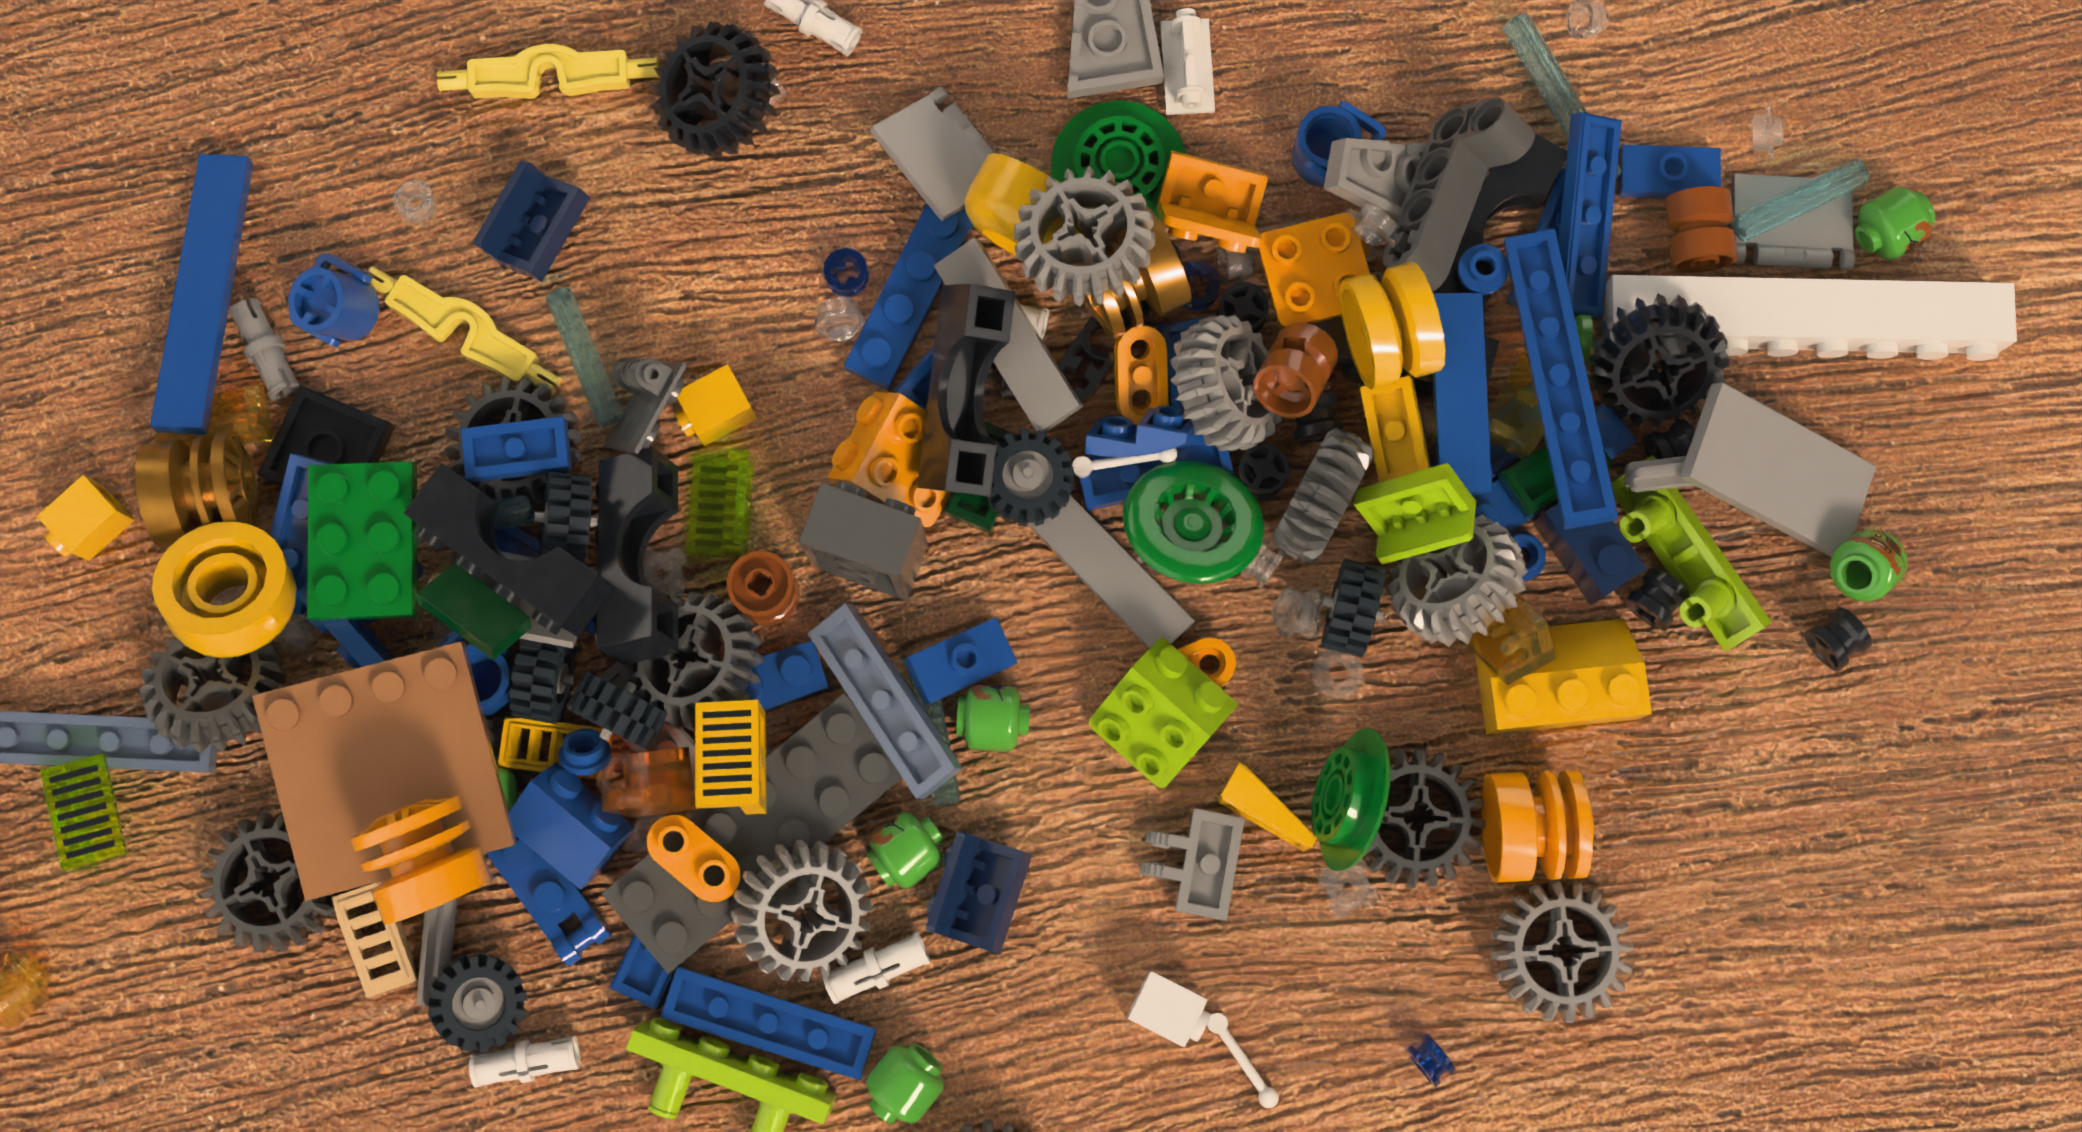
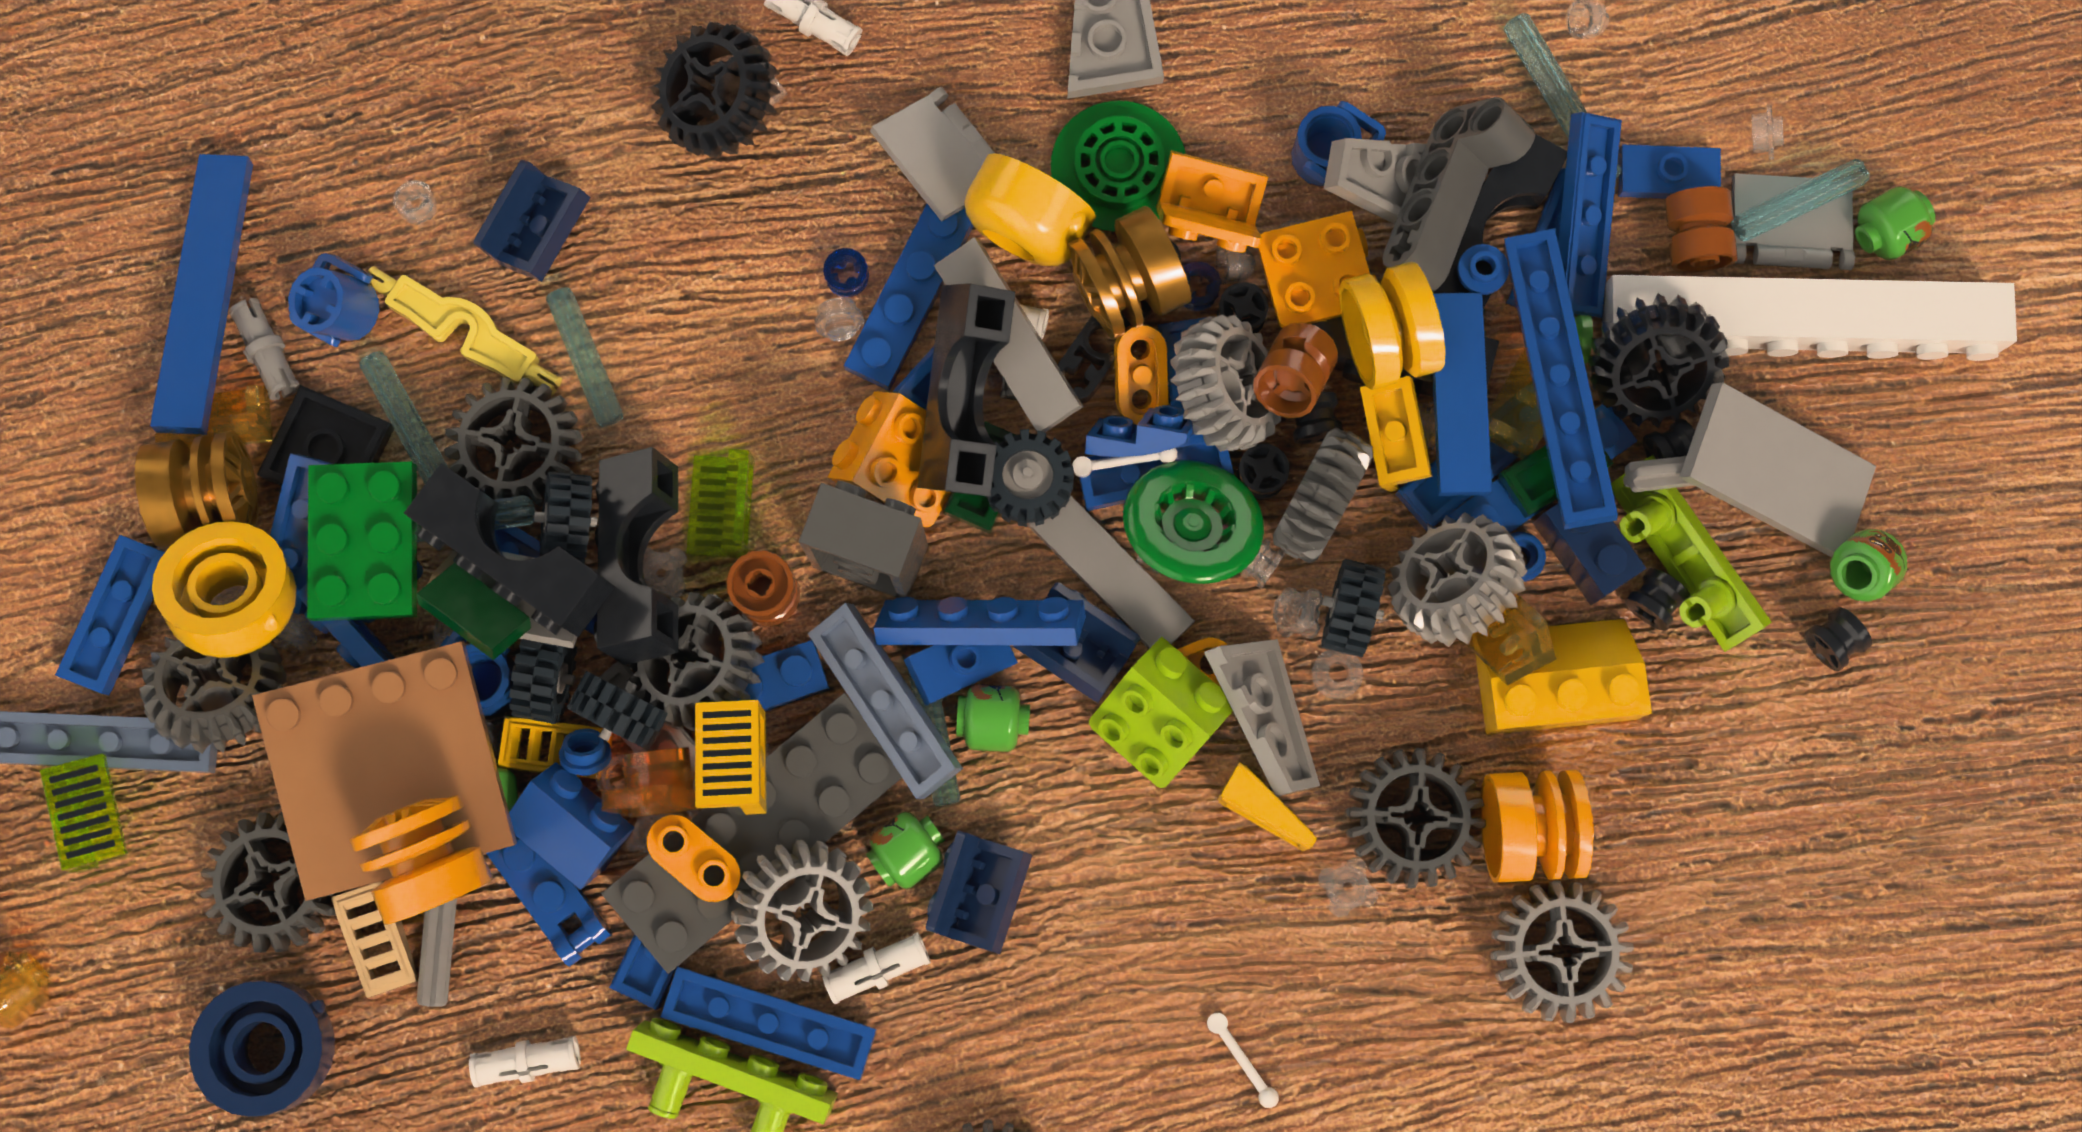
(84, 519): yellow brick -> none
(111, 617): none -> blue plate
(221, 1052): none -> dark blue piece
(402, 414): none -> clear light blue axle
(476, 1002): black wheel -> none
(516, 449): blue plate -> none
(521, 74): light yellow piece -> none
(652, 387): dark grey hinge -> none
(713, 406): yellow brick -> none
(905, 1083): bright green head -> none
(980, 622): none -> blue plate
(1100, 652): none -> dark blue bracket
(1113, 211): light grey gear -> none
(1169, 1010): white brick -> none
(1187, 64): white hinge -> none
(1207, 865): light grey hinge -> none
(1266, 709): none -> light grey wing
(1351, 799): green wheel -> none
(1373, 225): clear plate -> none
(1417, 512): lime bracket -> none
(1430, 1060): clear blue bush -> none

